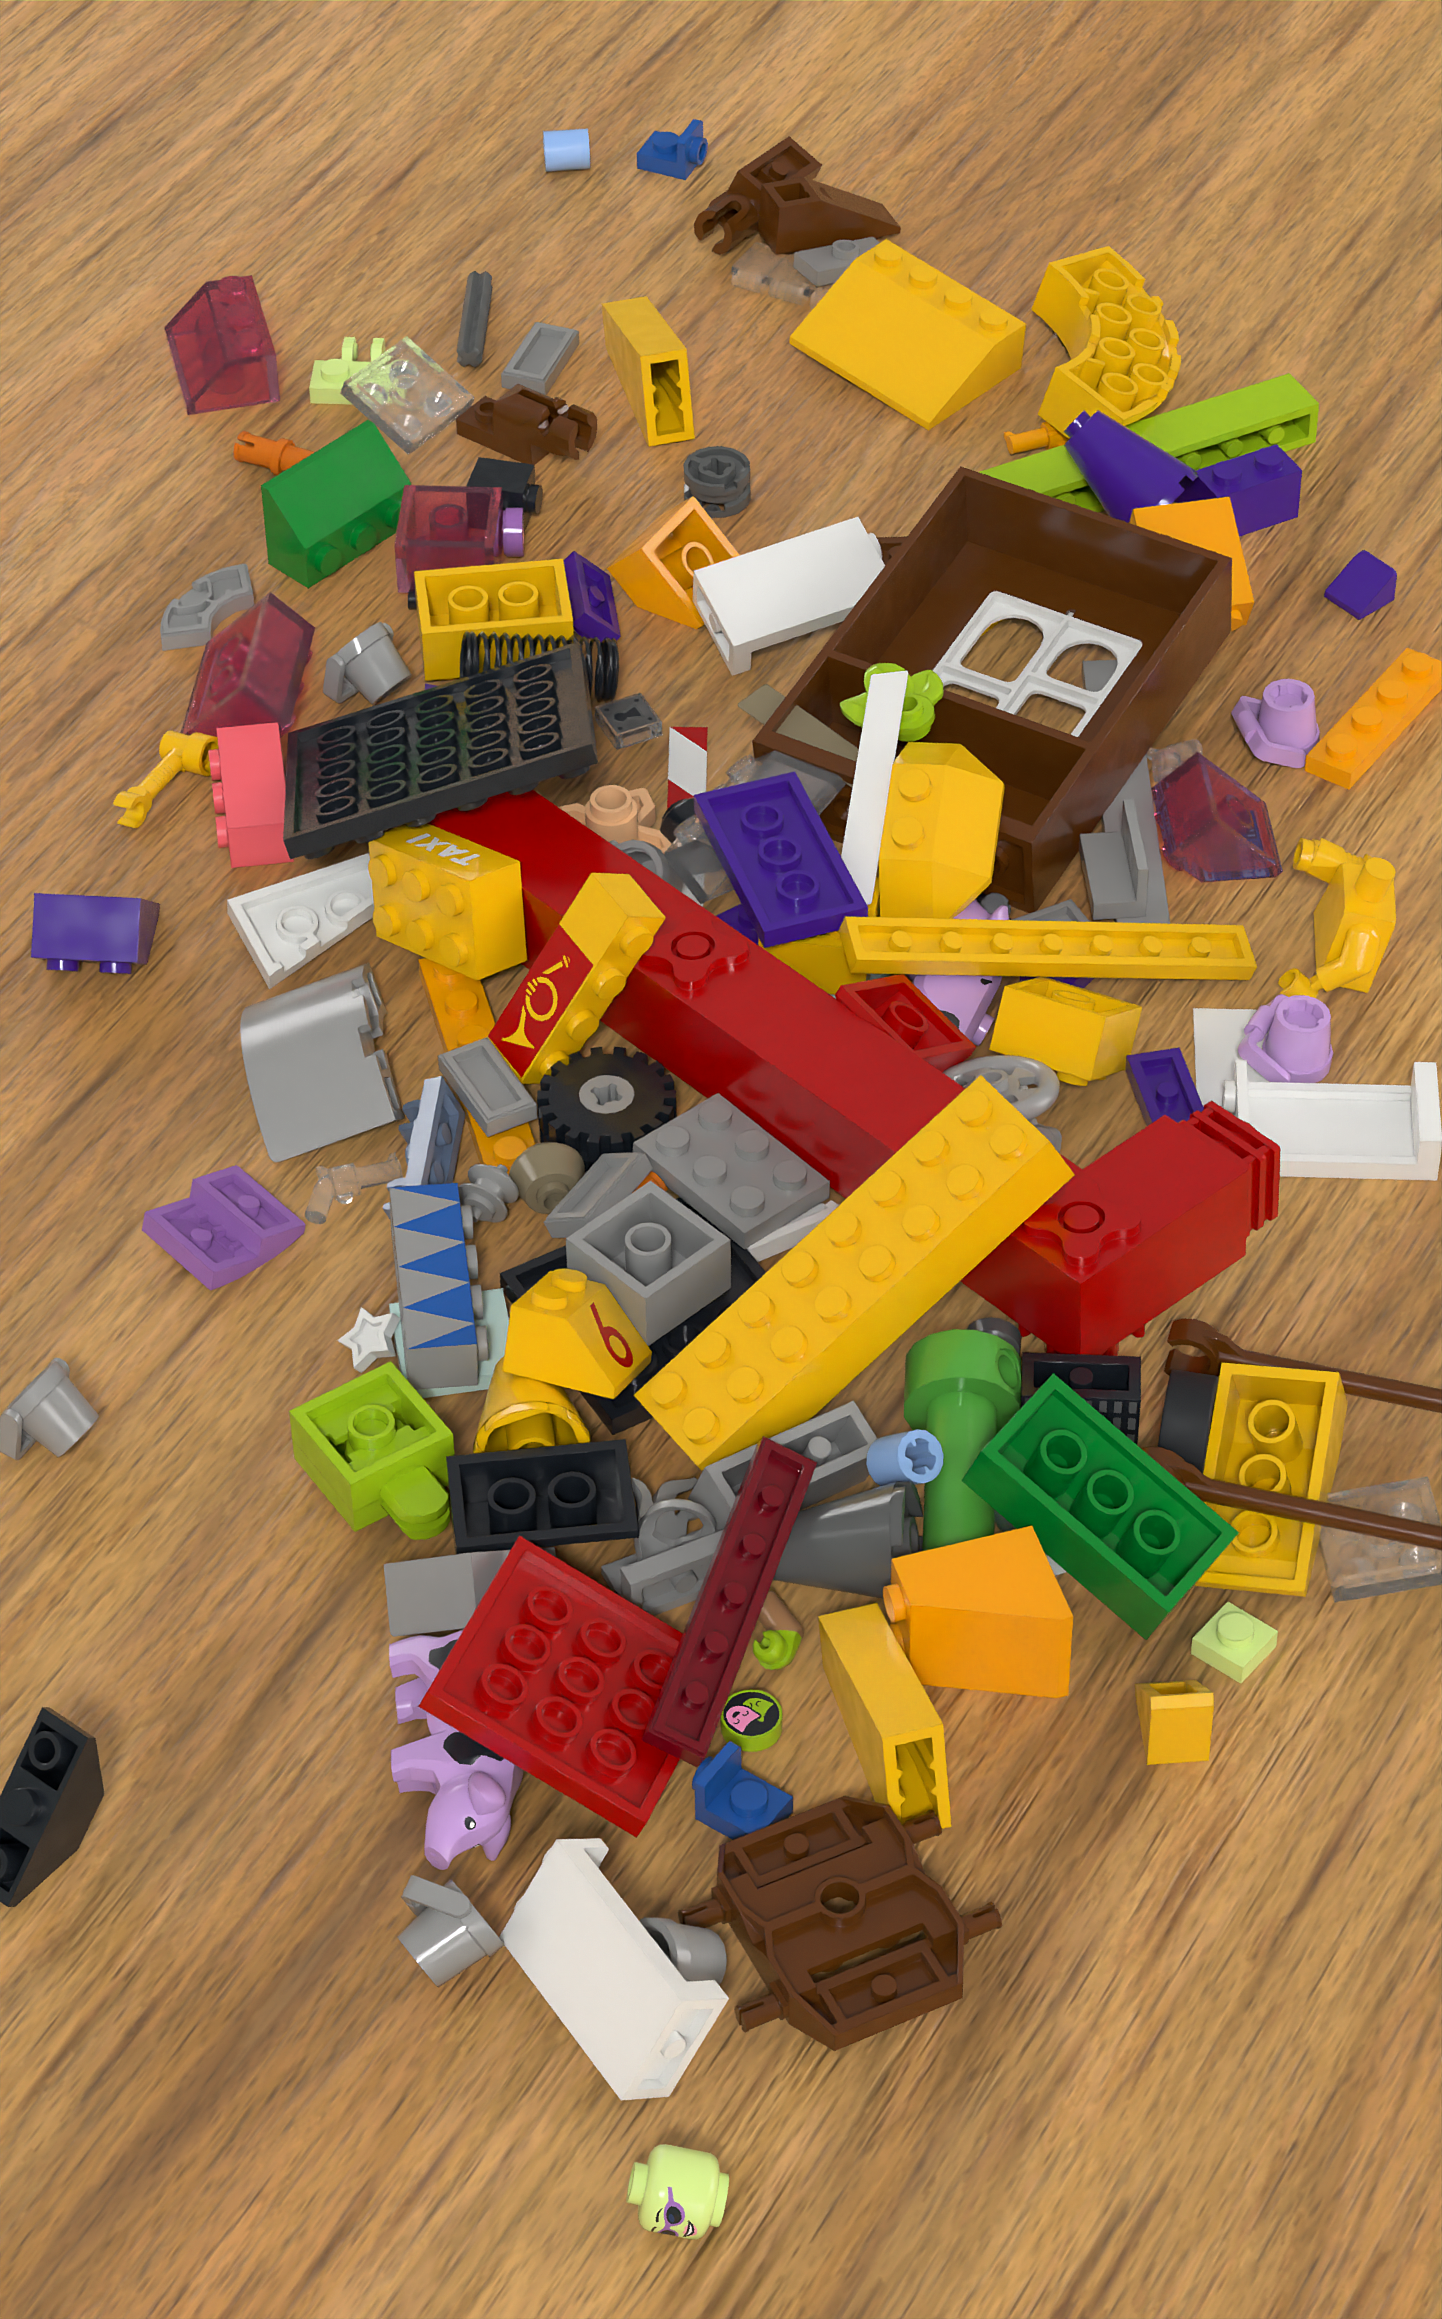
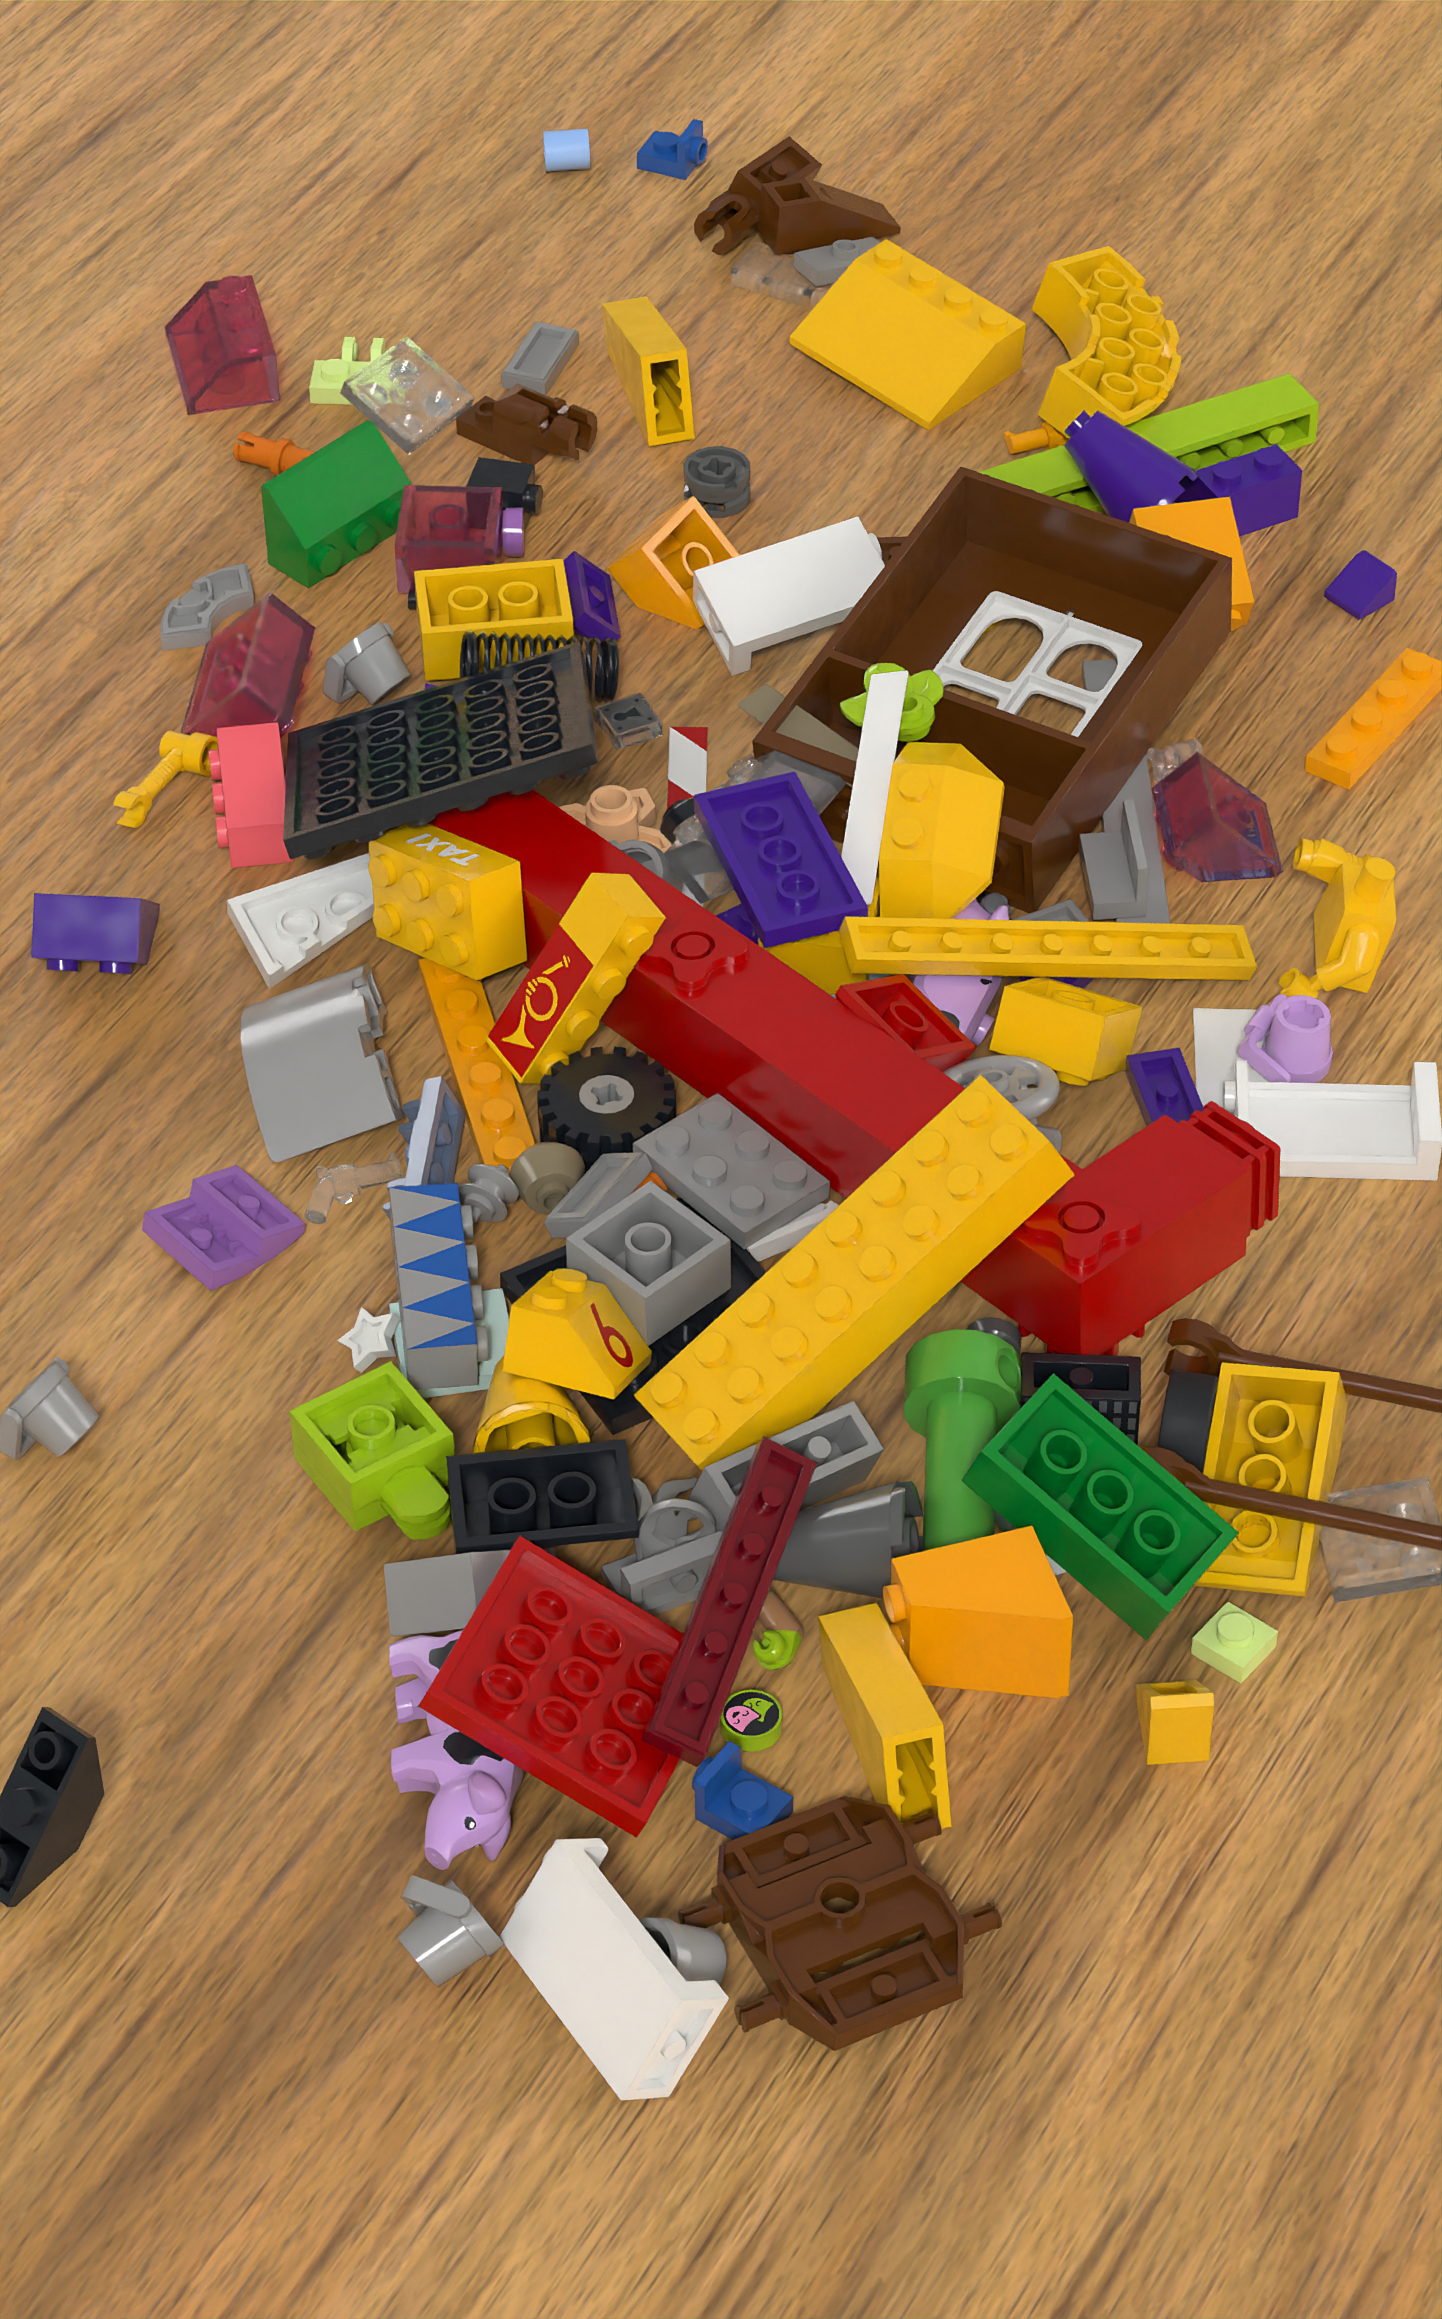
(474, 319): dark grey axle -> none
(487, 1087): light grey tile -> none
(678, 2191): yellowish green head -> none
(905, 1457): light blue gear -> none
(1284, 725): lavender piece -> none

